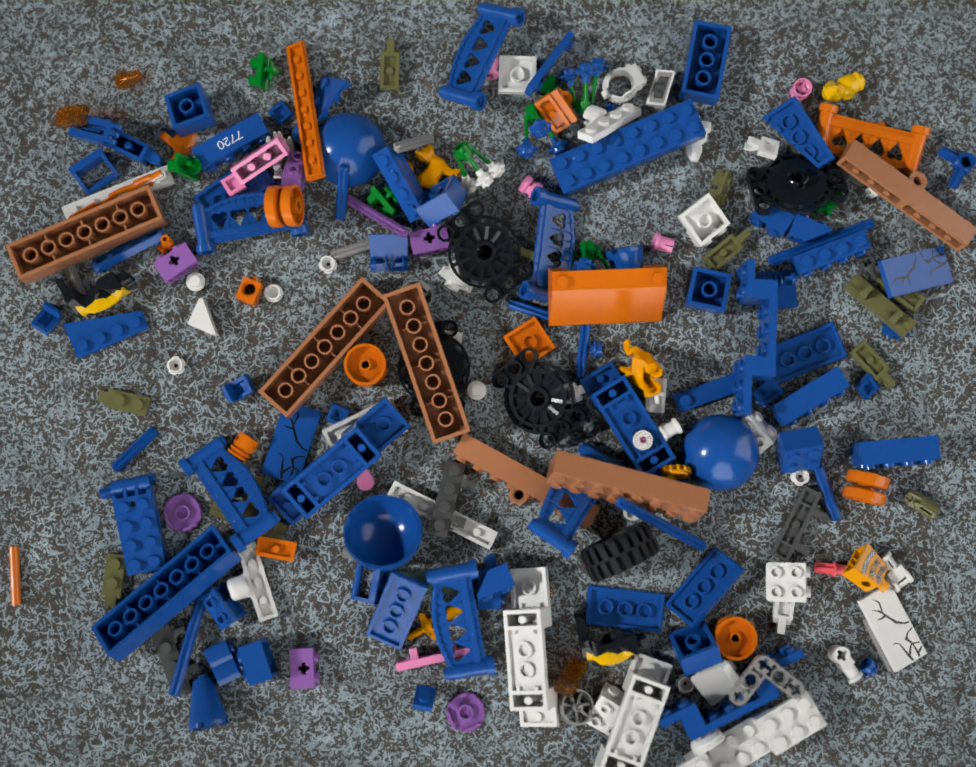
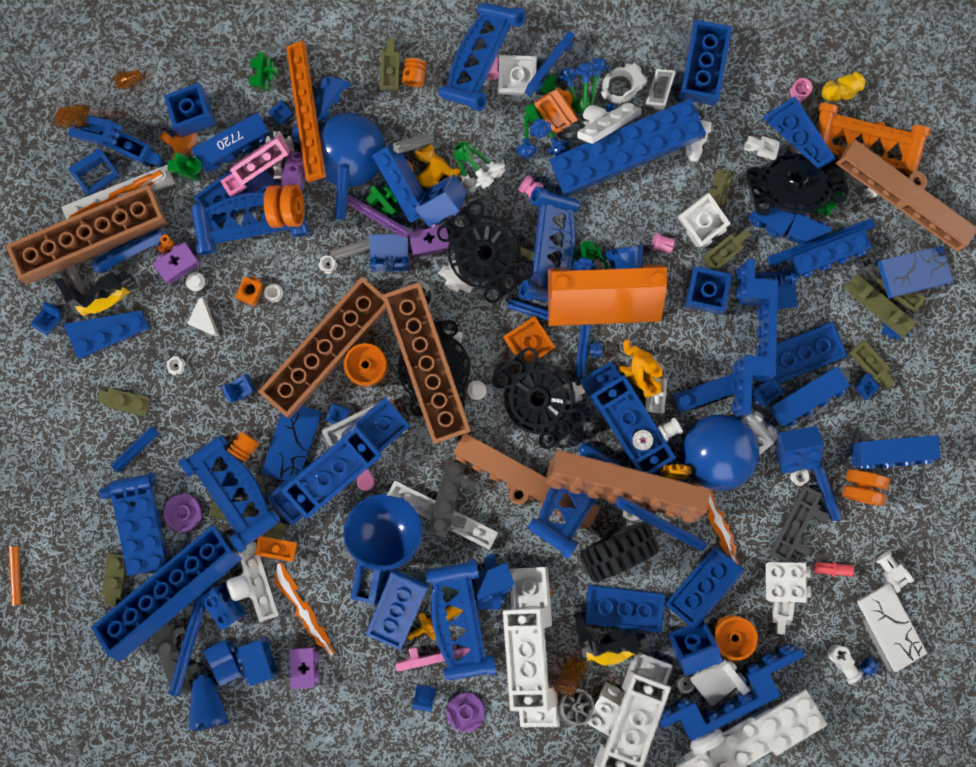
(303, 610): none -> orange sword
(414, 72): none -> orange piece
(720, 527): none -> orange sword
(760, 675): light grey beam -> none
(867, 569): light orange torso -> none
(921, 503): olive hinge -> none
(957, 166): blue axle -> none

